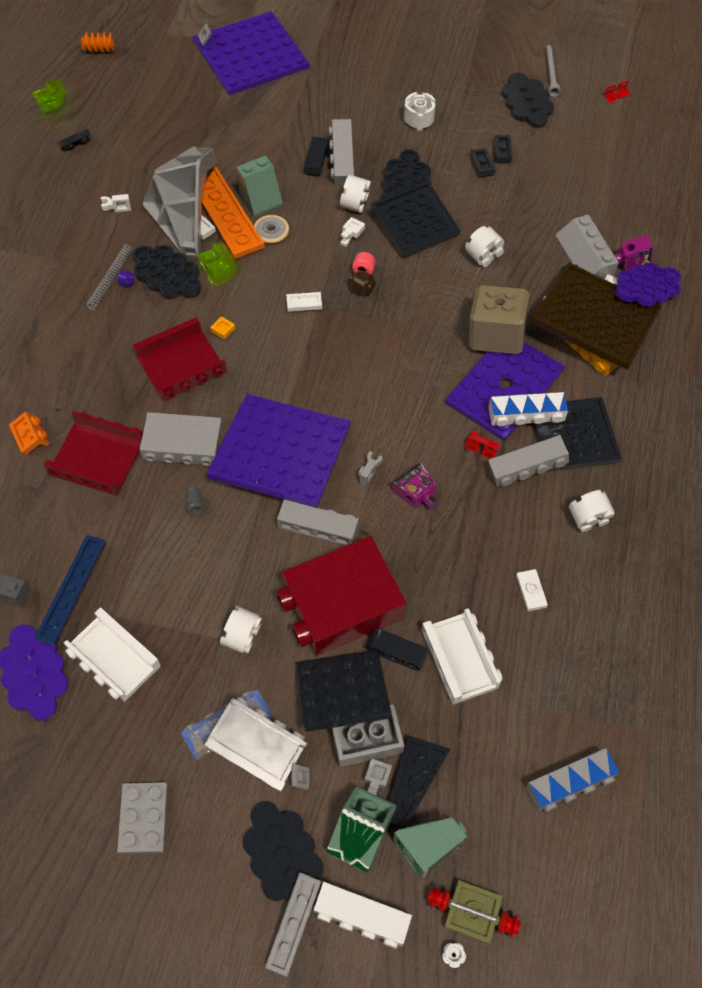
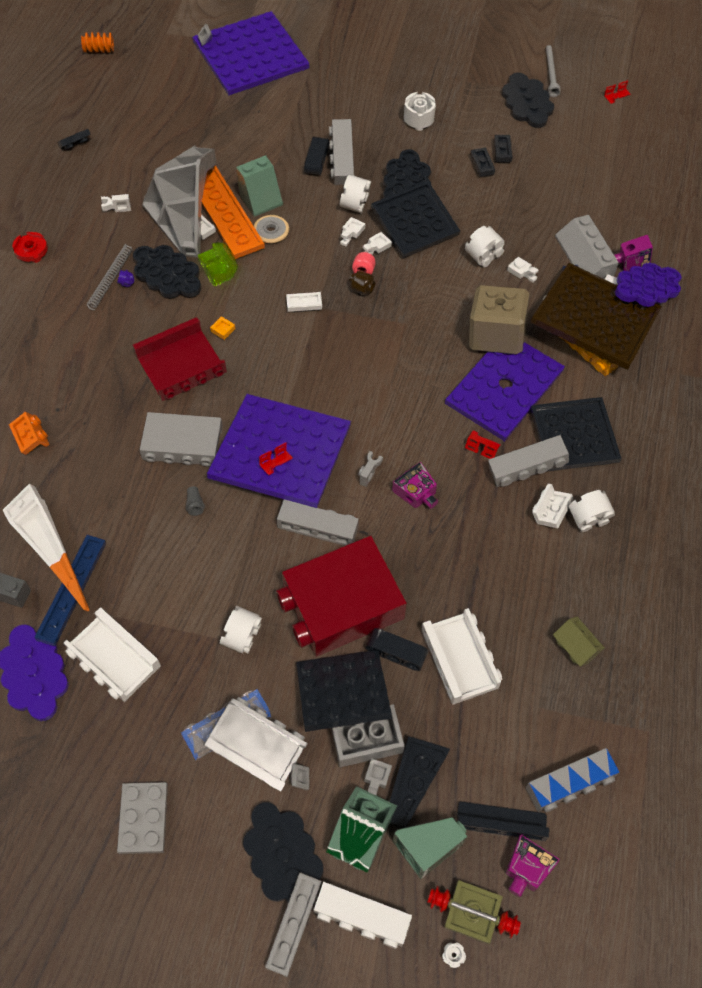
(30, 254): none -> red plate
(34, 523): none -> white plate
(50, 97): clear neon green brick -> none
(96, 454): dark red panel -> none
(280, 459): none -> red piece
(377, 243): none -> white plate
(503, 821): none -> black panel
(522, 268): none -> white plate
(528, 409): white brick -> none
(529, 866): none -> magenta torso
(531, 590): white plate -> none
(551, 507): none -> white bracket
(578, 641): none -> olive brick

